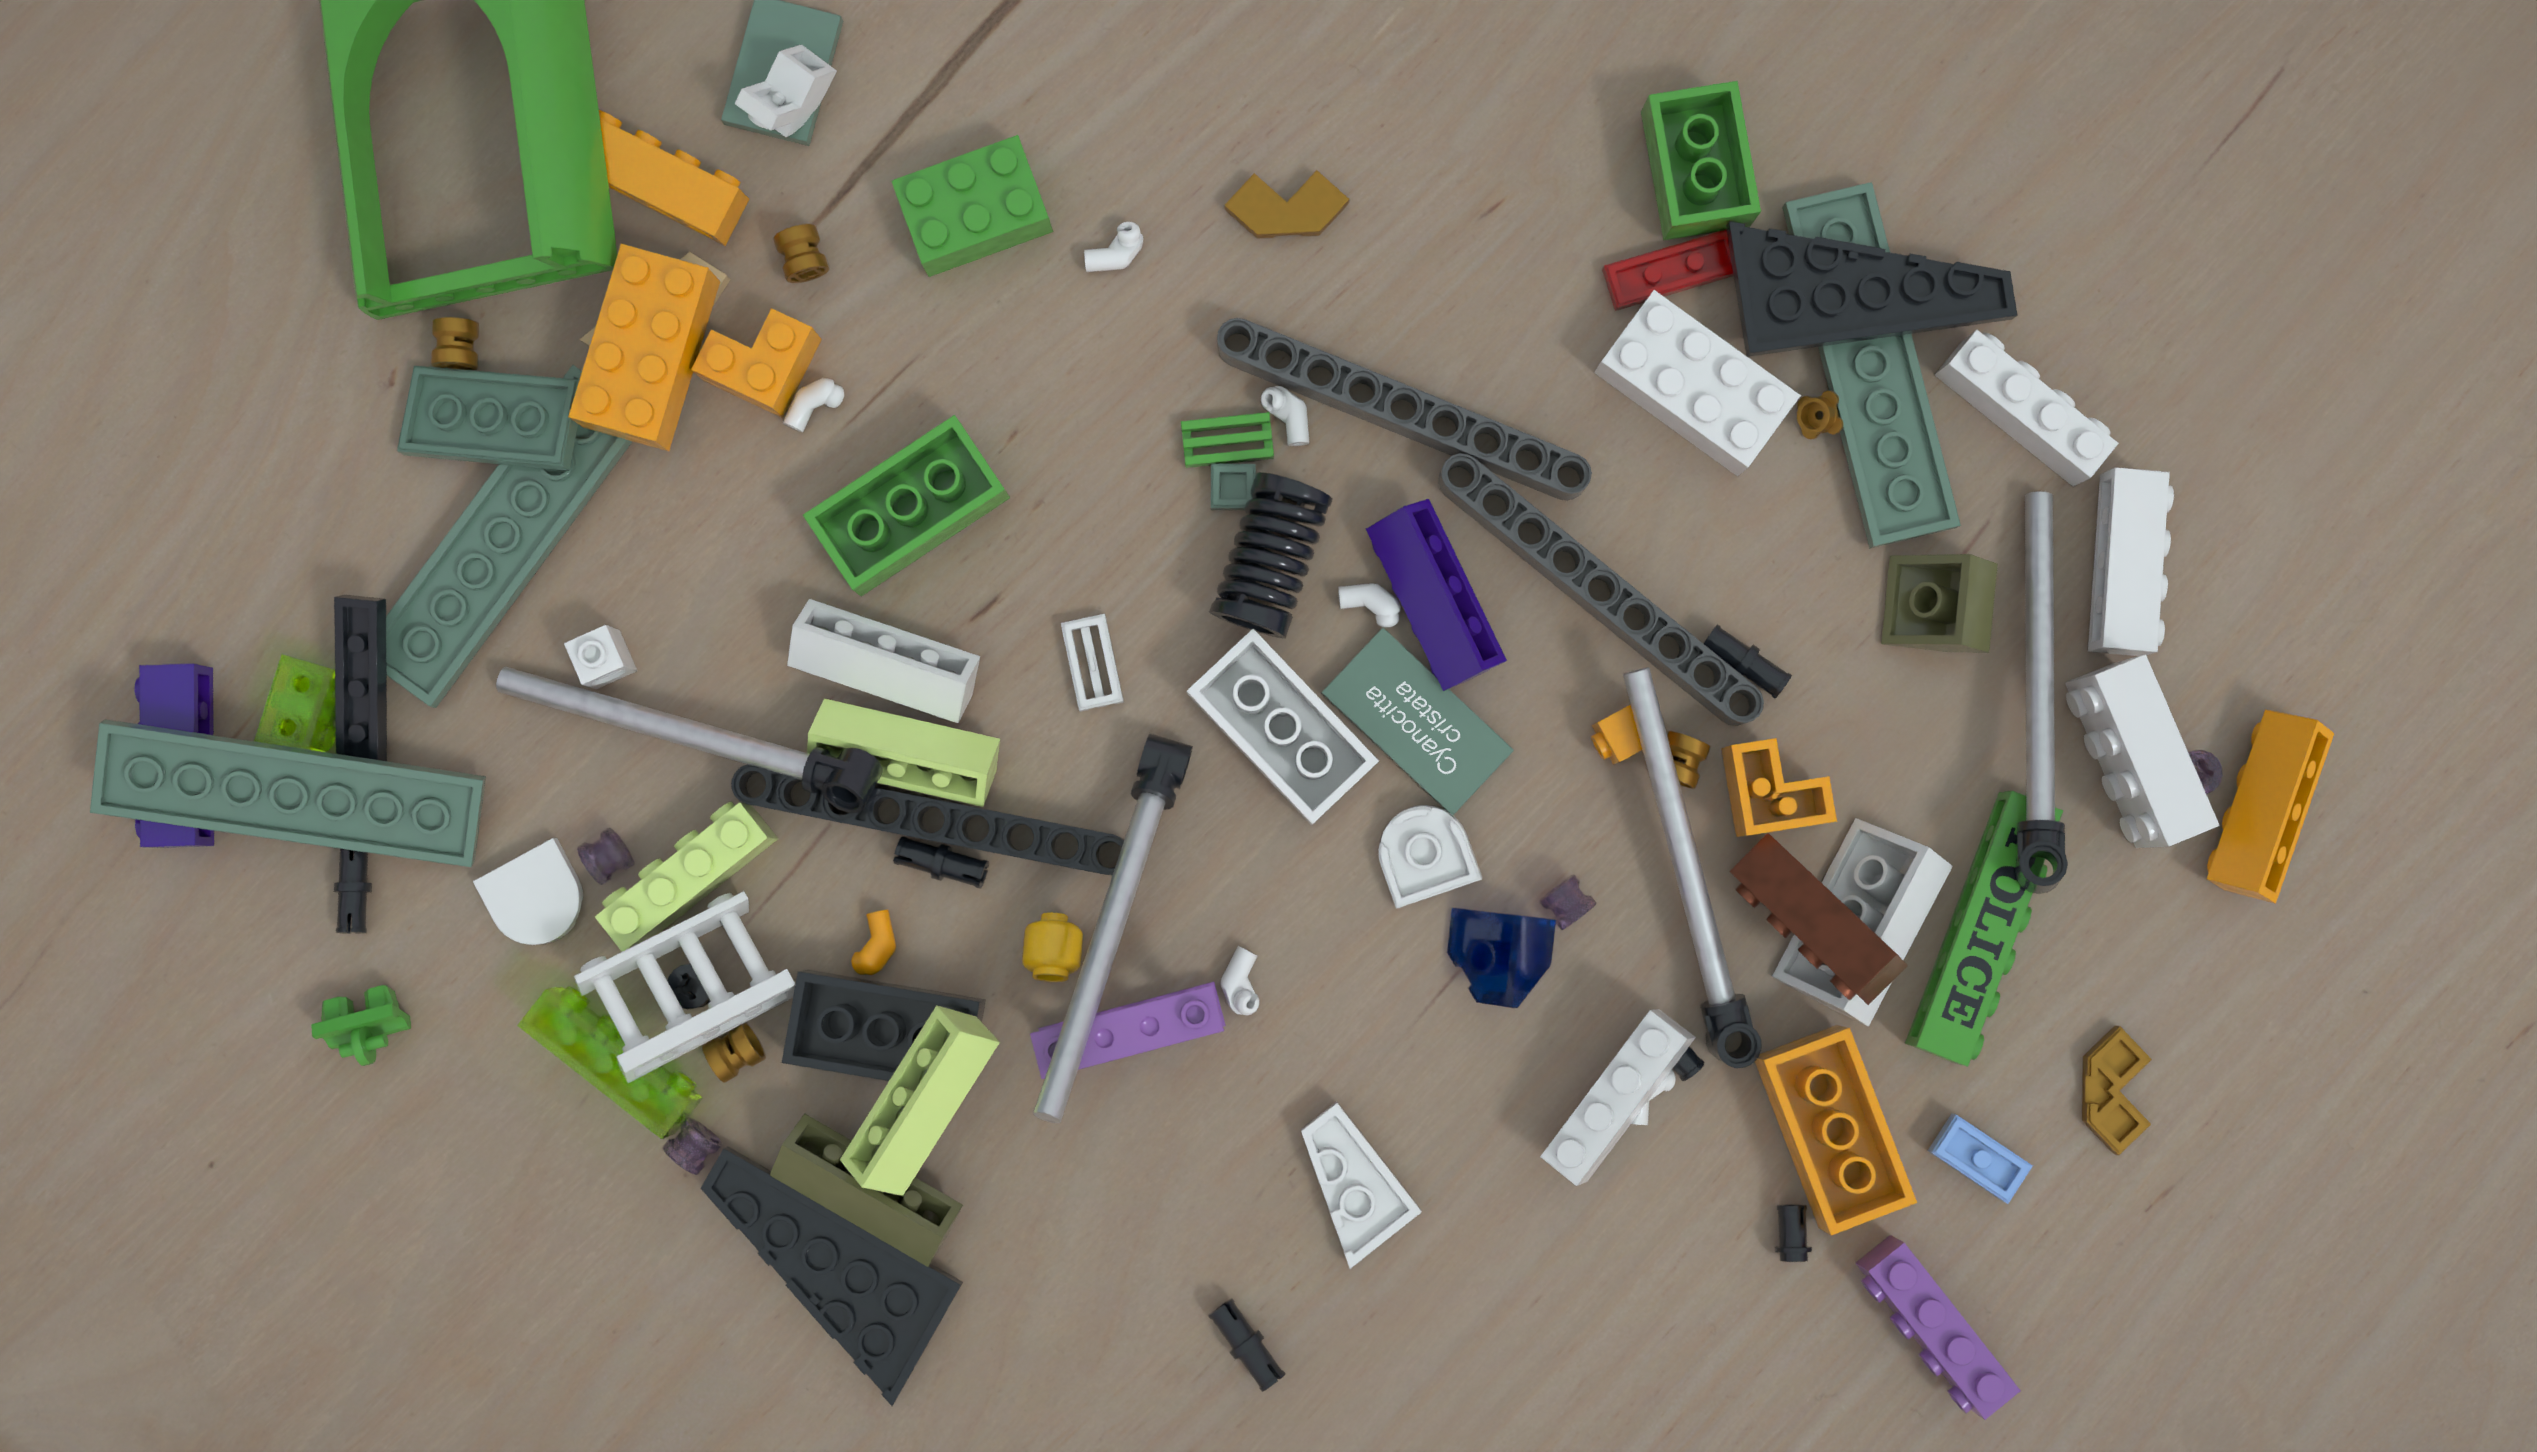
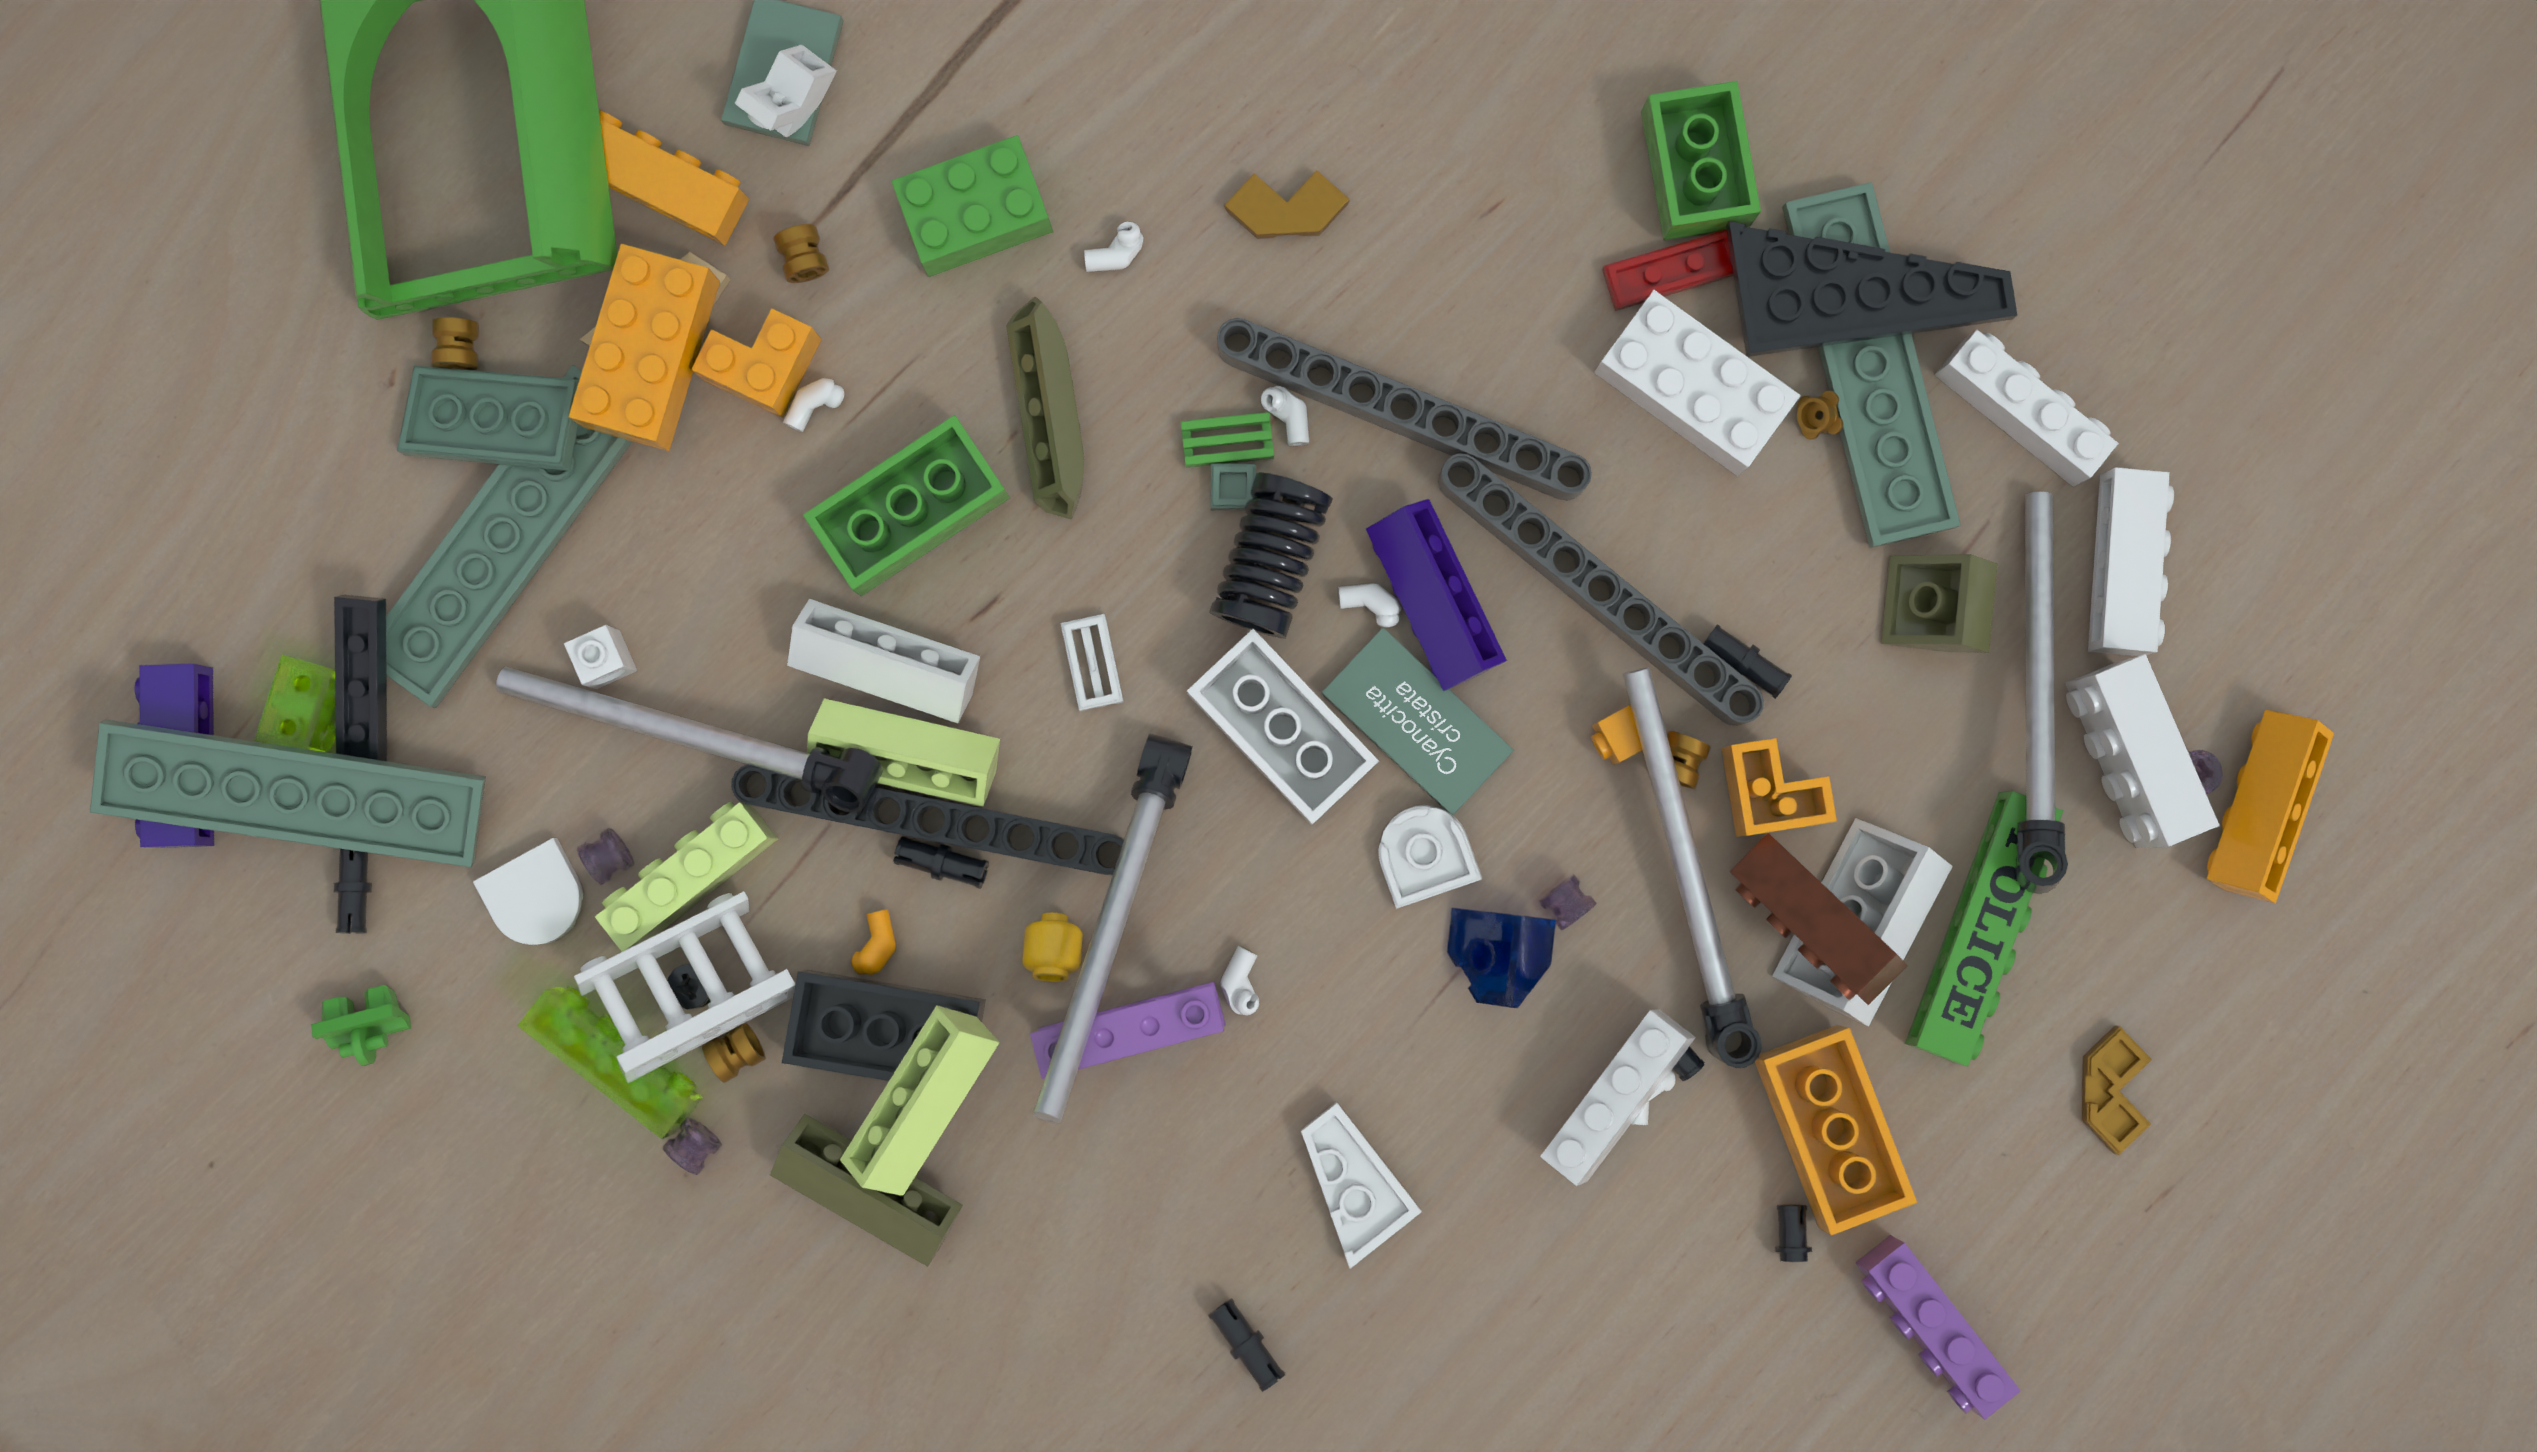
(851, 1282): black wing -> none
(1047, 409): none -> olive brick
(1980, 1158): light blue plate -> none

